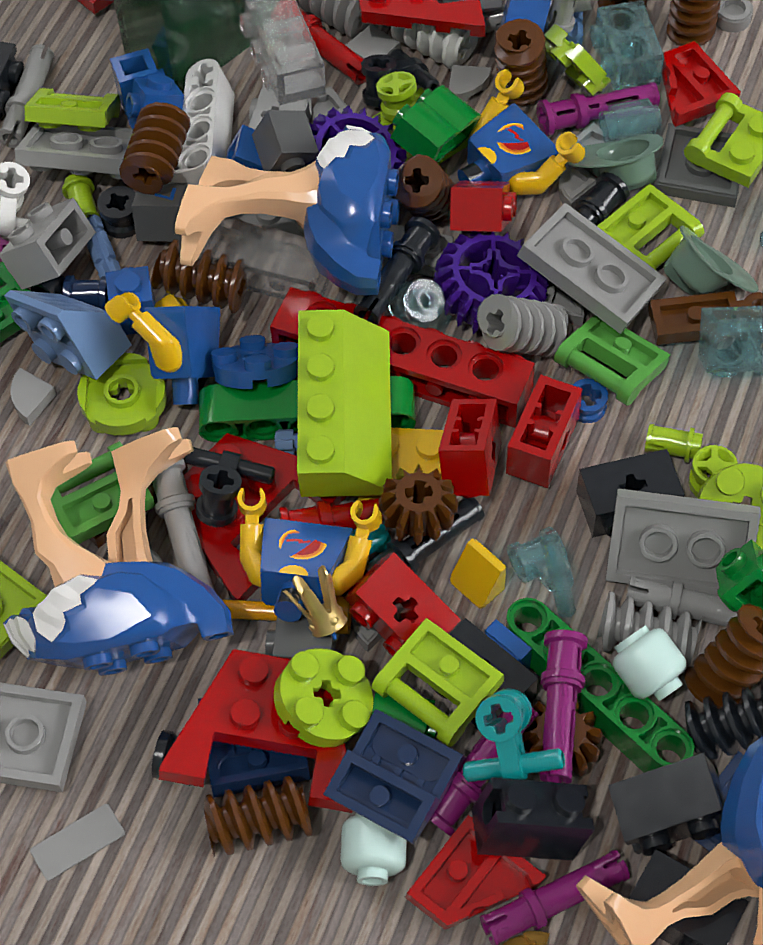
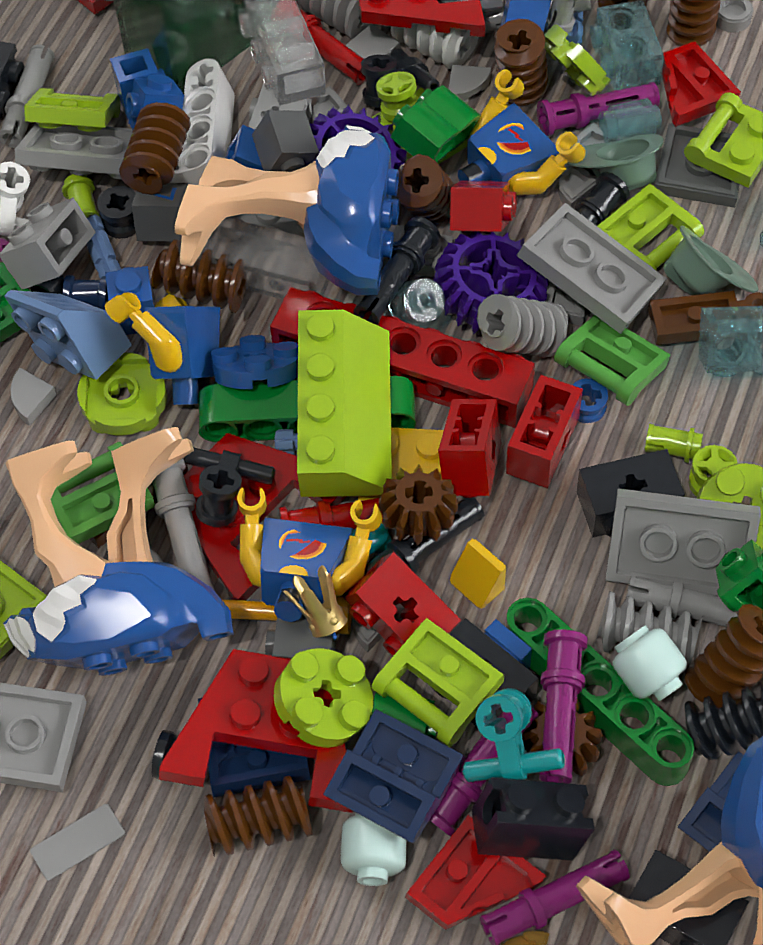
(548, 562): clear light blue piece -> none
(669, 805): black brick -> none

